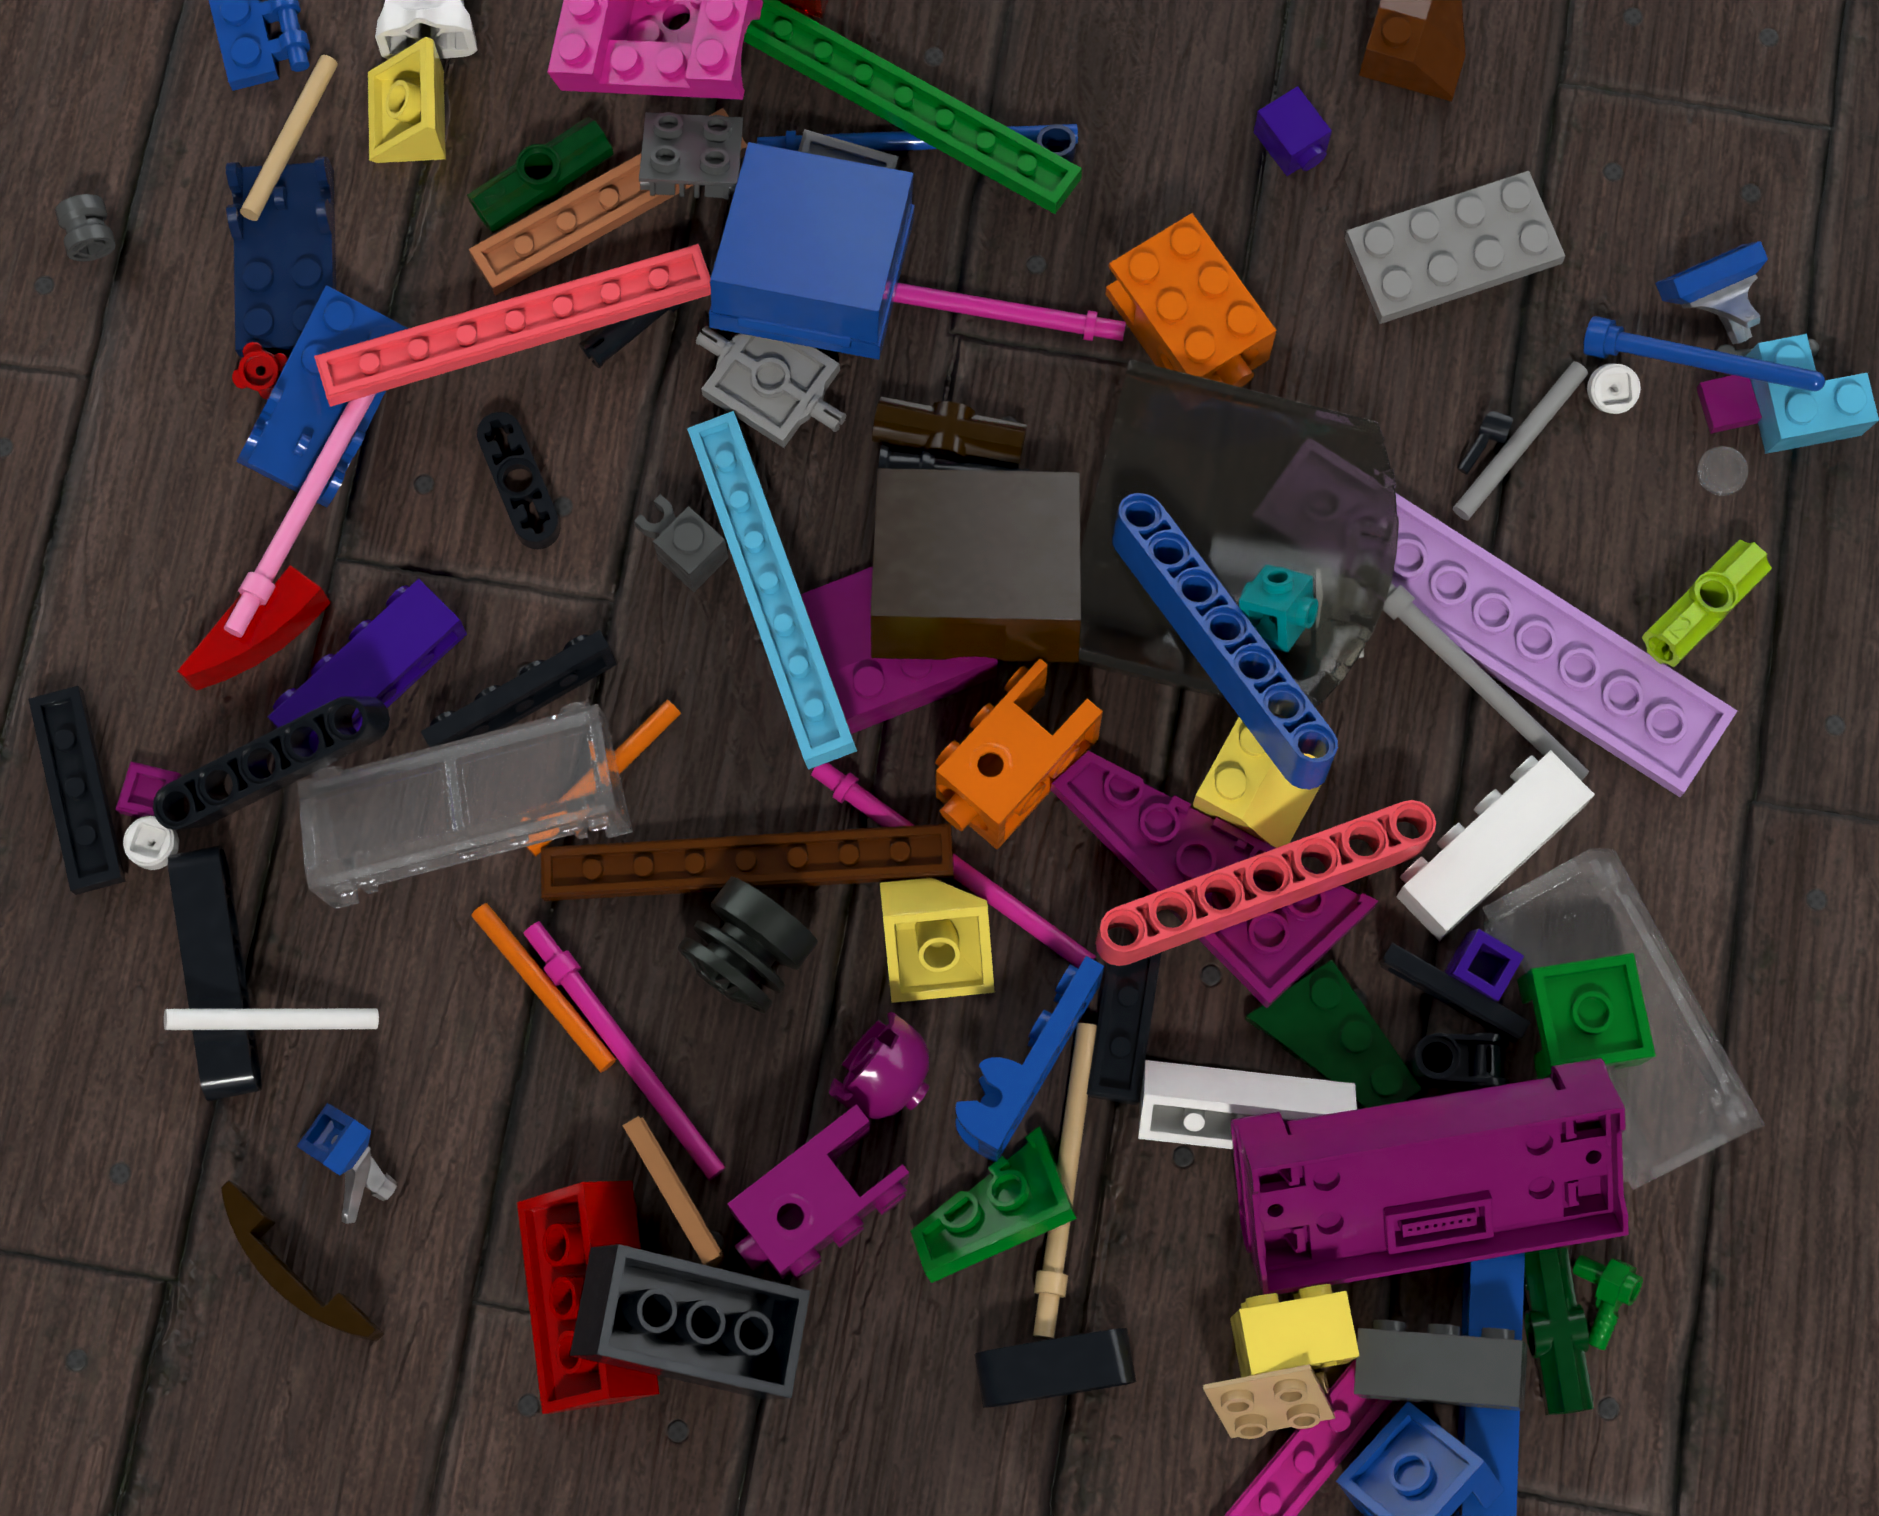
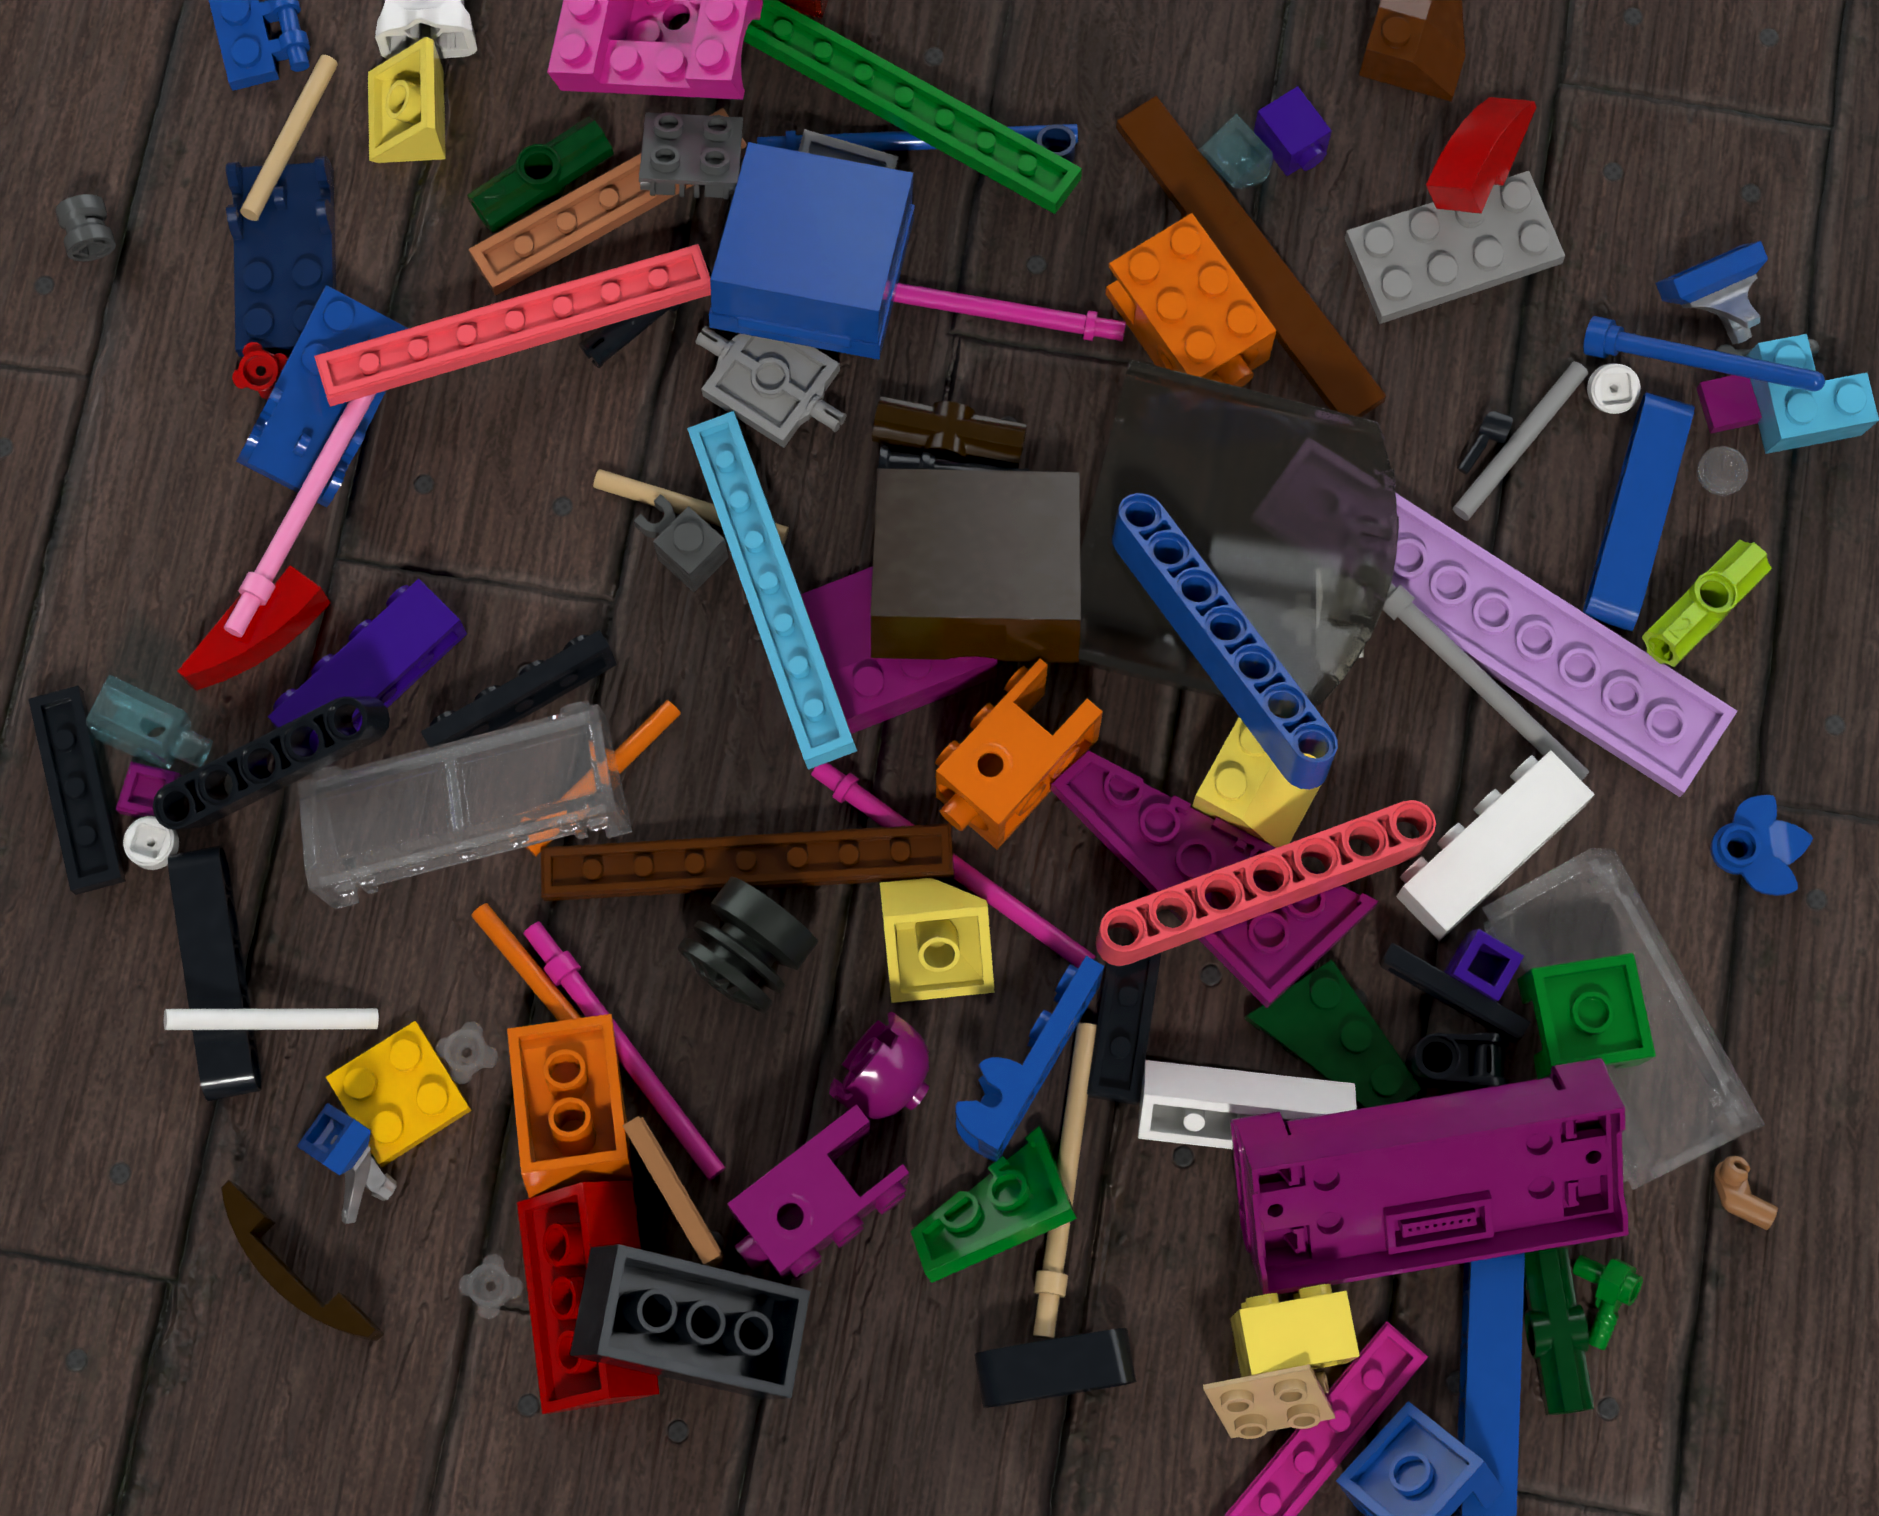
(126, 717): none -> clear light blue torso
(399, 1093): none -> yellow plate
(468, 1037): none -> clear plate
(475, 1286): none -> clear plate
(537, 488): black beam -> none
(569, 1104): none -> orange slope
(648, 493): none -> tan bar
(1238, 154): none -> clear light blue plate
(1279, 605): teal brick -> none
(1298, 320): none -> reddish brown tile
(1441, 1366): dark grey brick -> none
(1479, 154): none -> red slope
(1638, 511): none -> blue beam
(1736, 1195): none -> medium nougat arm
(1767, 846): none -> blue plate

